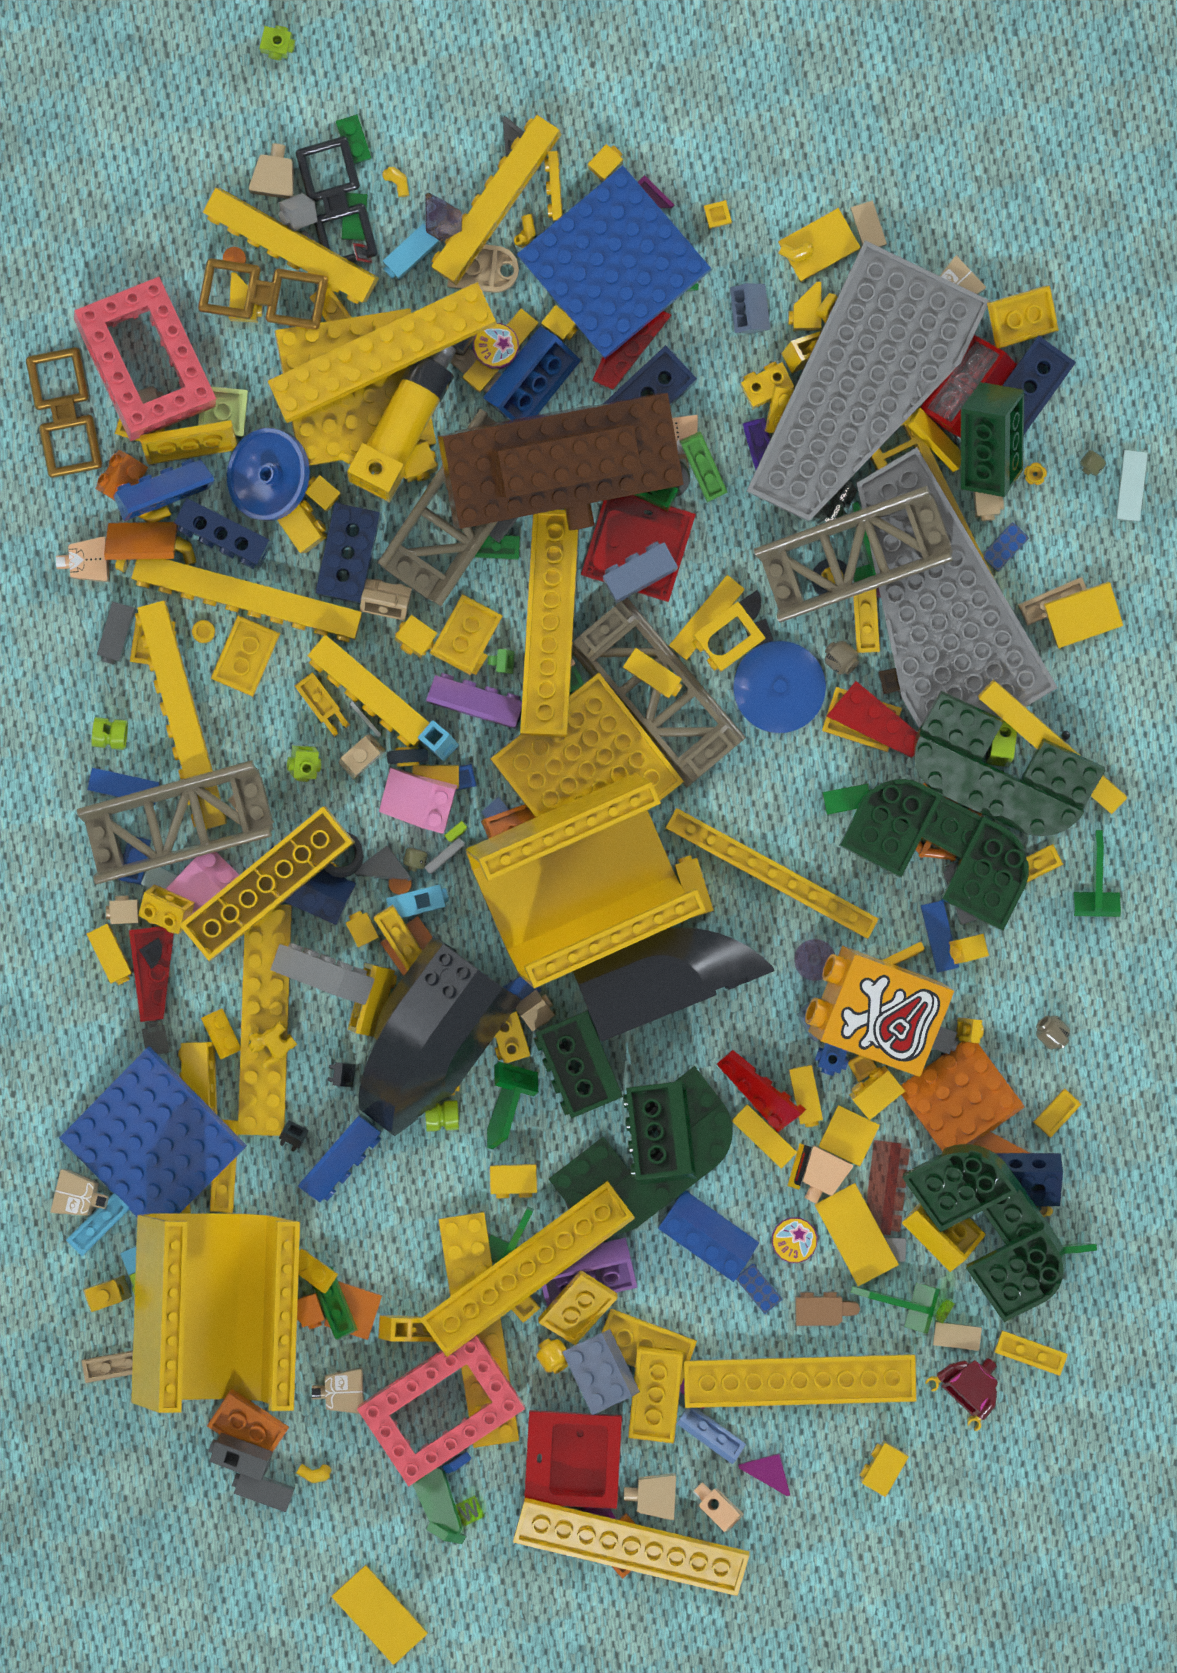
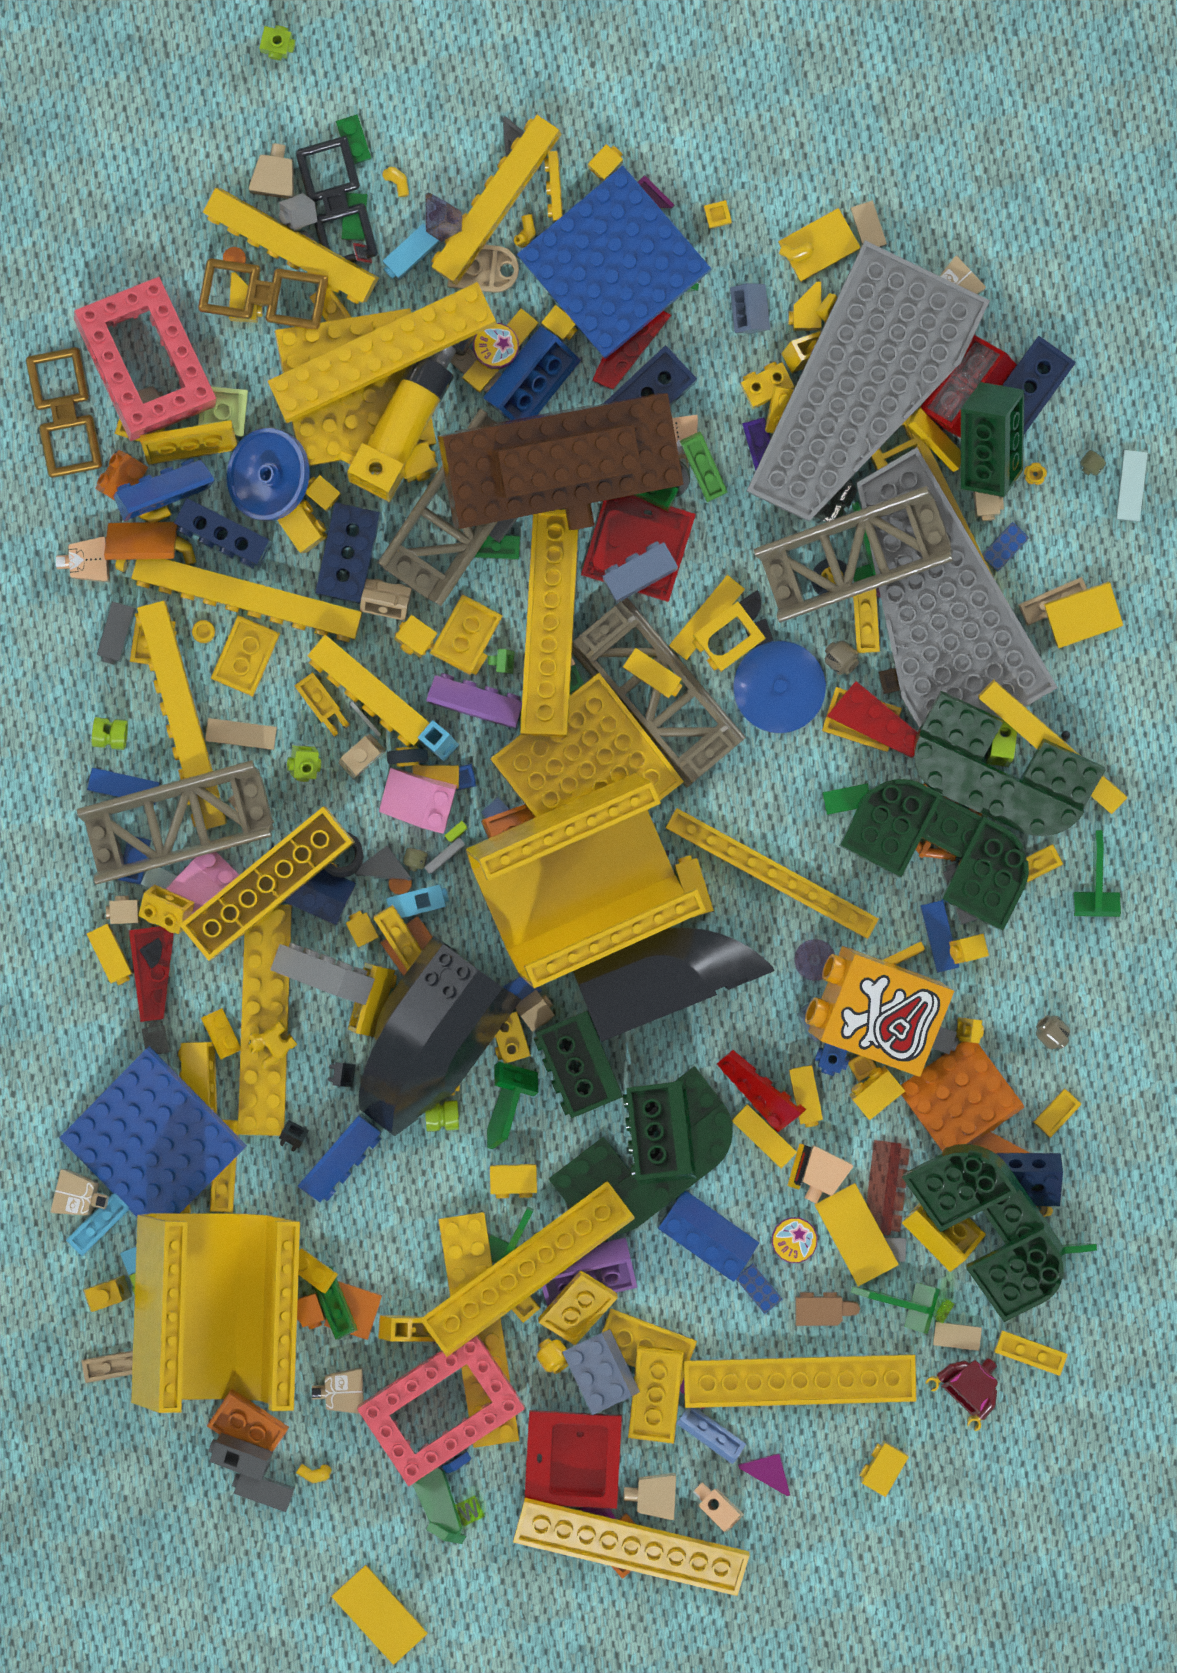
(241, 734): none -> tan tile
(849, 1135): yellow tile -> none
(1022, 316): yellow tile -> none

